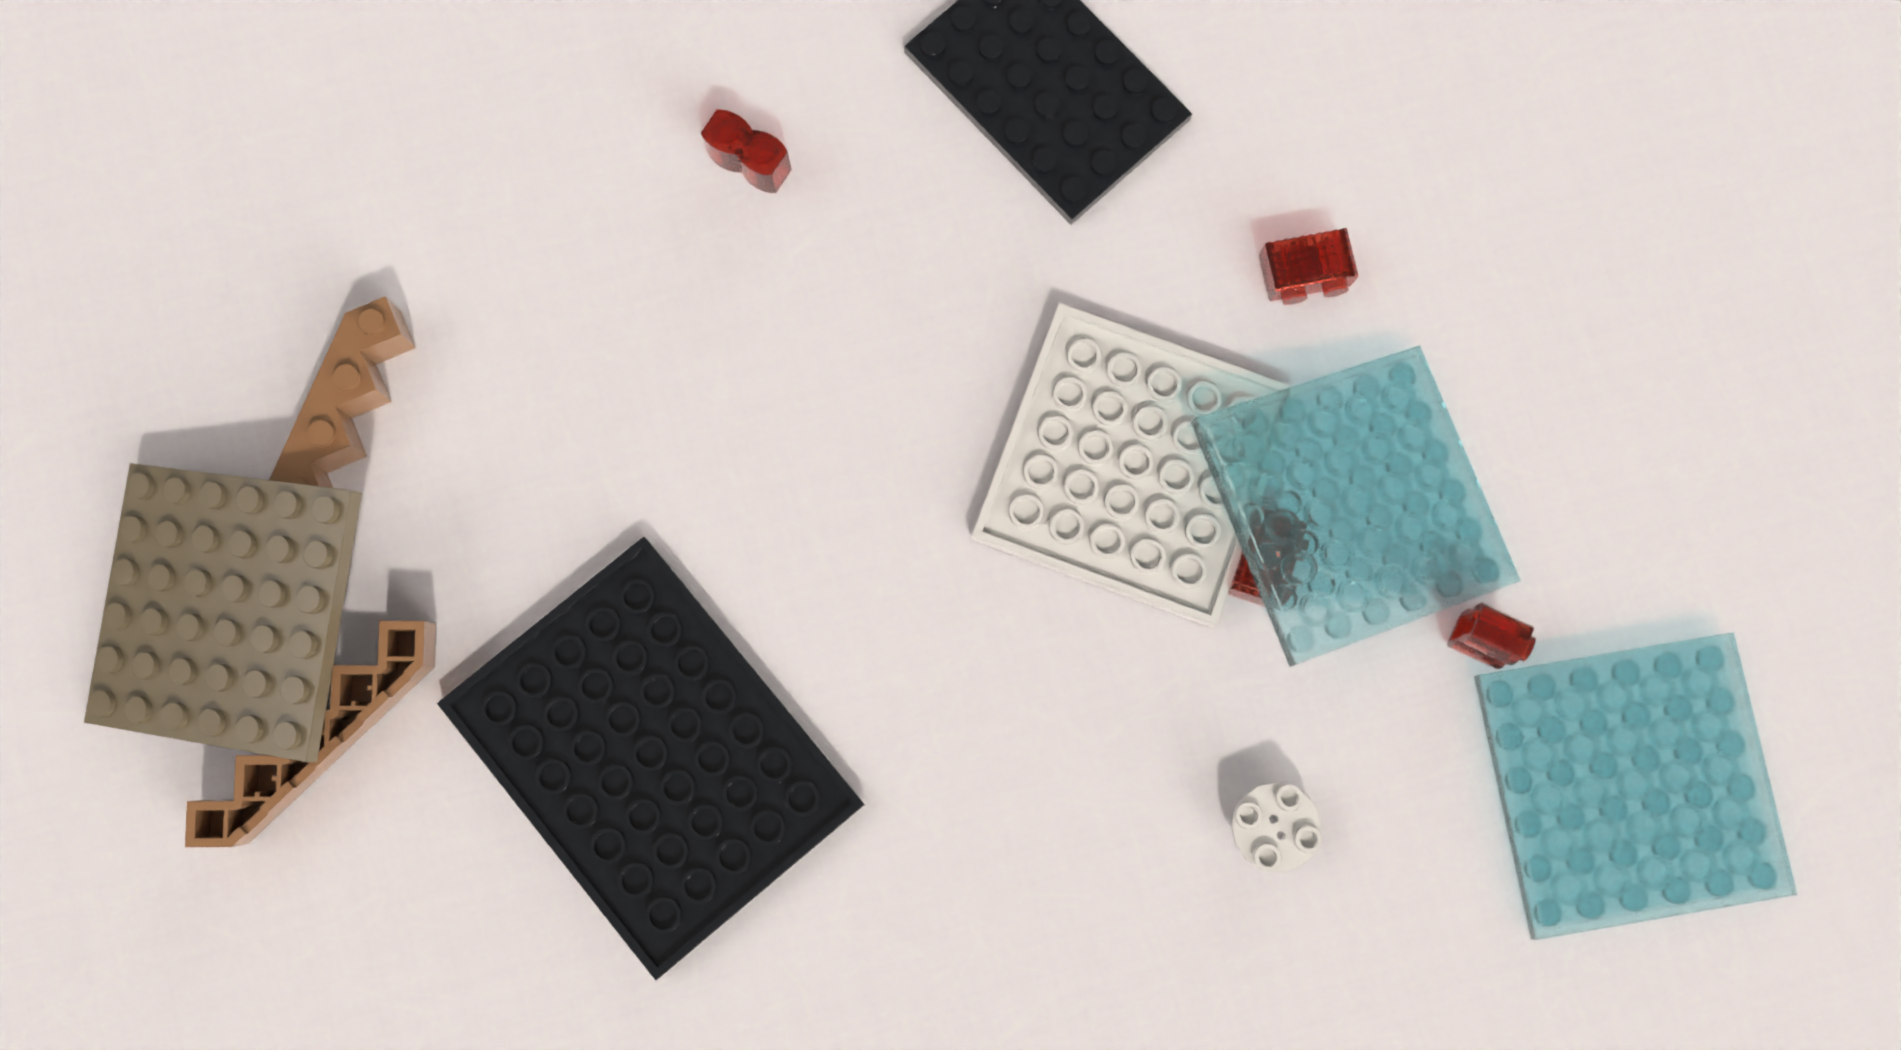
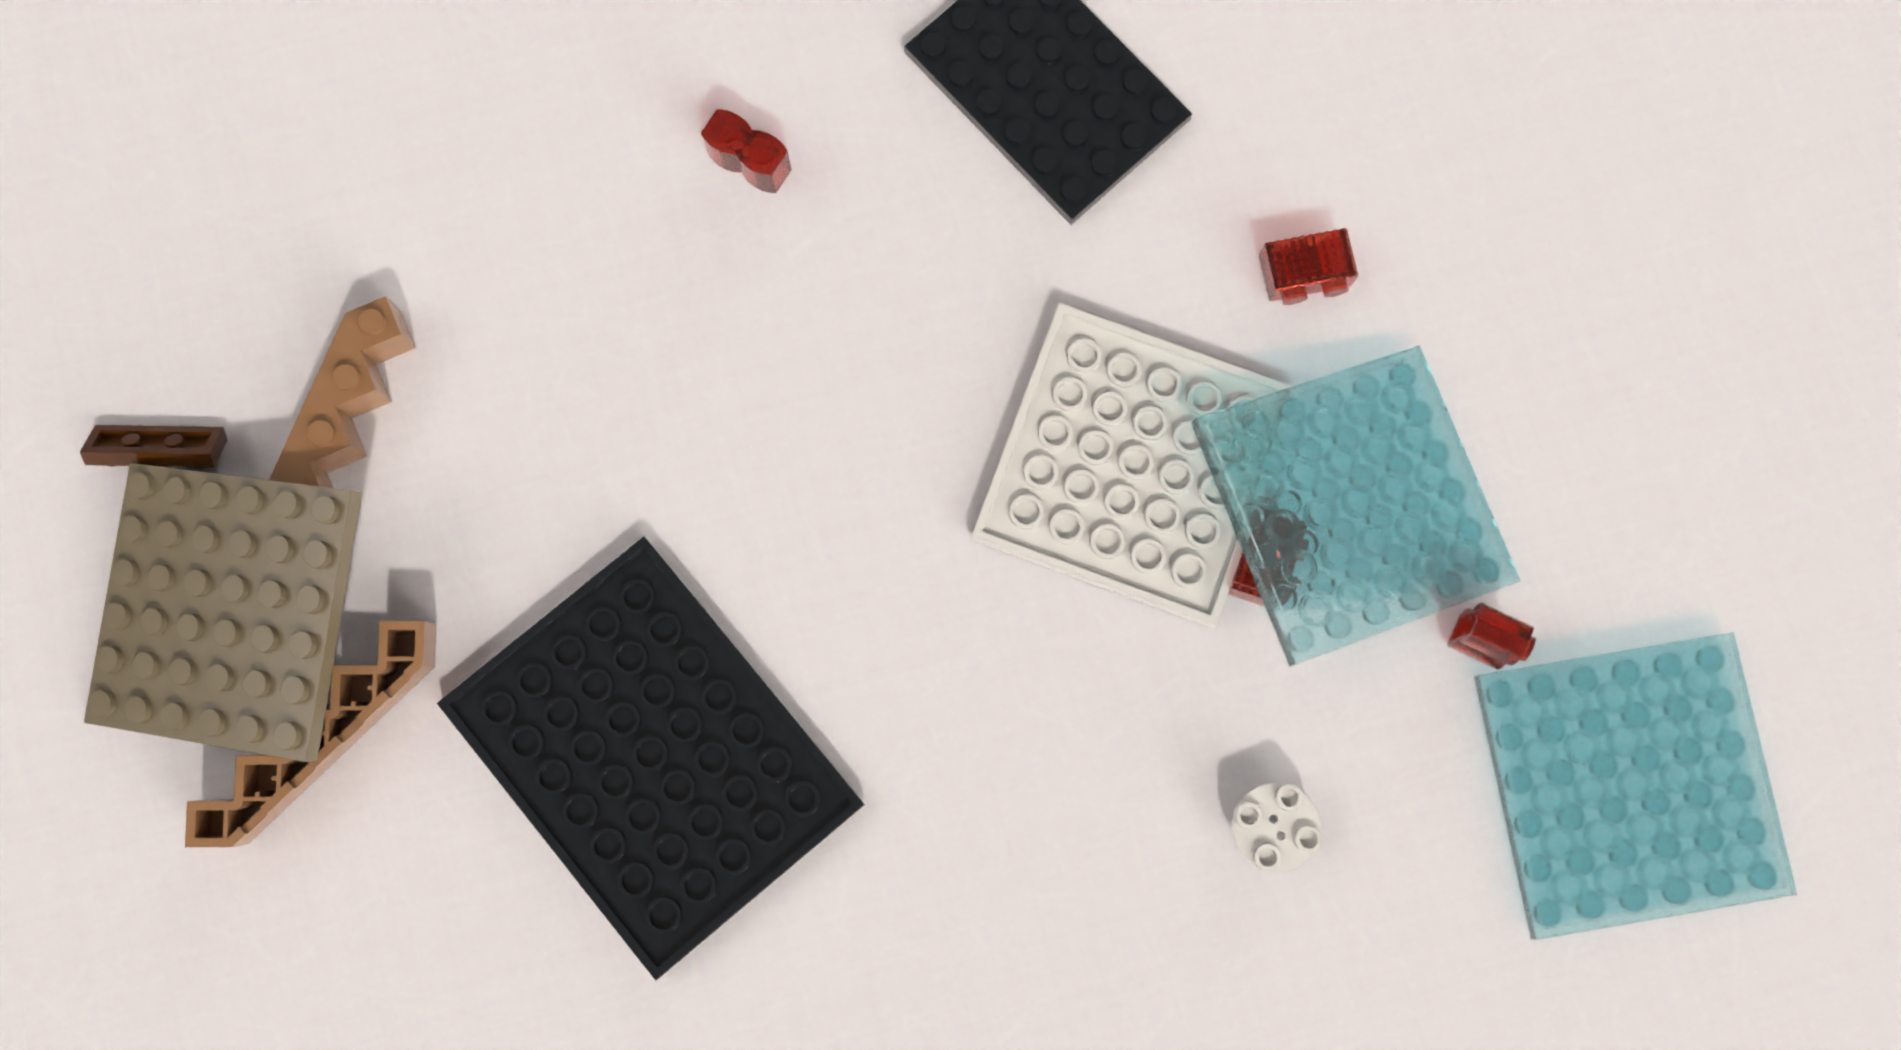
(154, 446): none -> reddish brown plate

